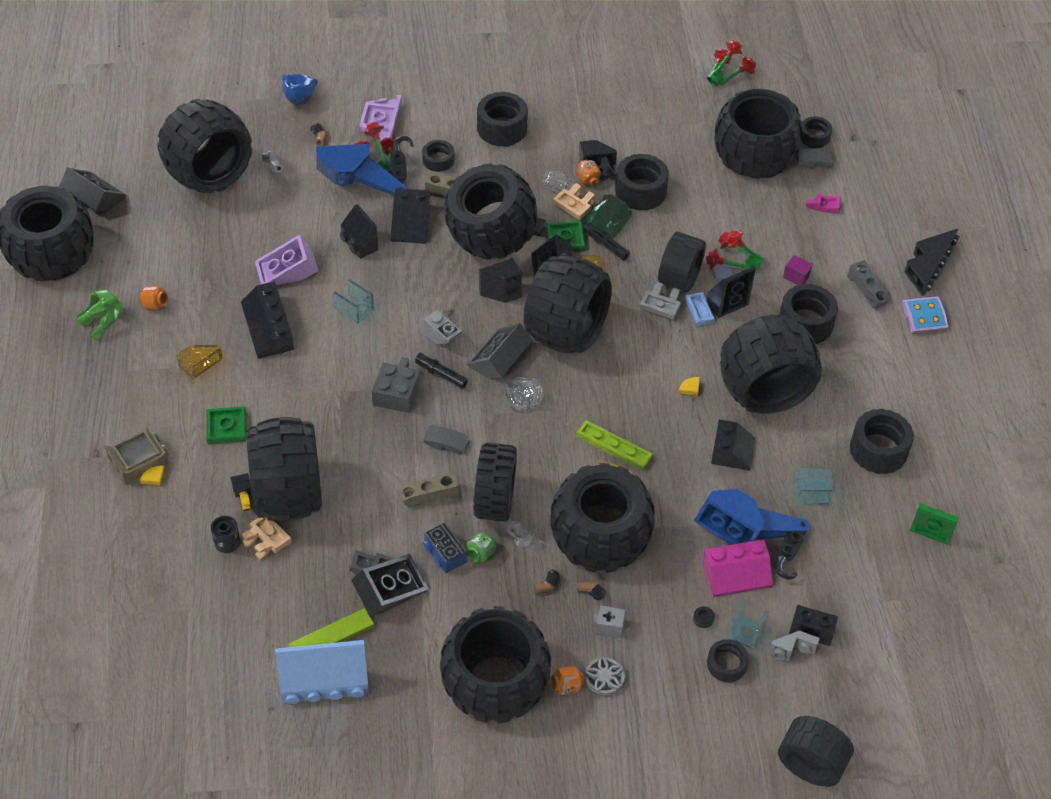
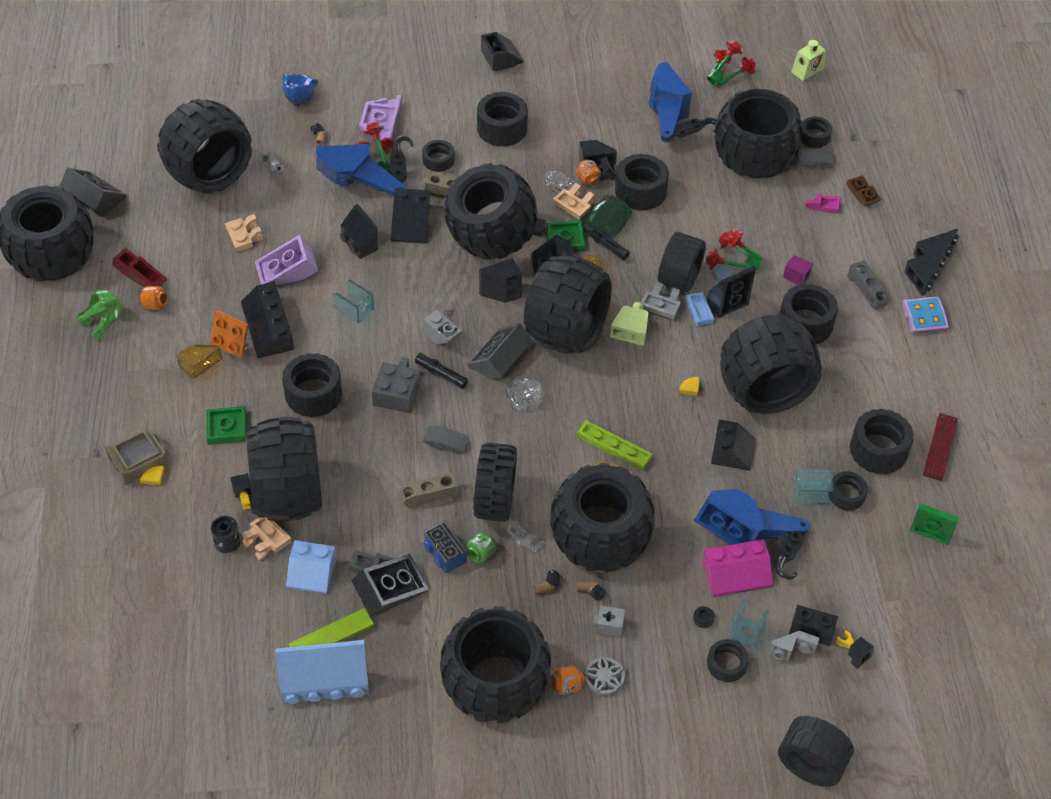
(137, 269): none -> dark red slope
(229, 334): none -> orange plate
(239, 233): none -> light nougat plate
(310, 567): none -> light blue slope
(312, 367): none -> black tyre
(499, 51): none -> black slope
(630, 324): none -> yellowish green torso
(671, 101): none -> blue slope
(809, 60): none -> yellowish green torso
(851, 479): none -> black tyre
(859, 651): none -> black piece
(861, 190): none -> reddish brown slope
(940, 447): none -> dark red tile

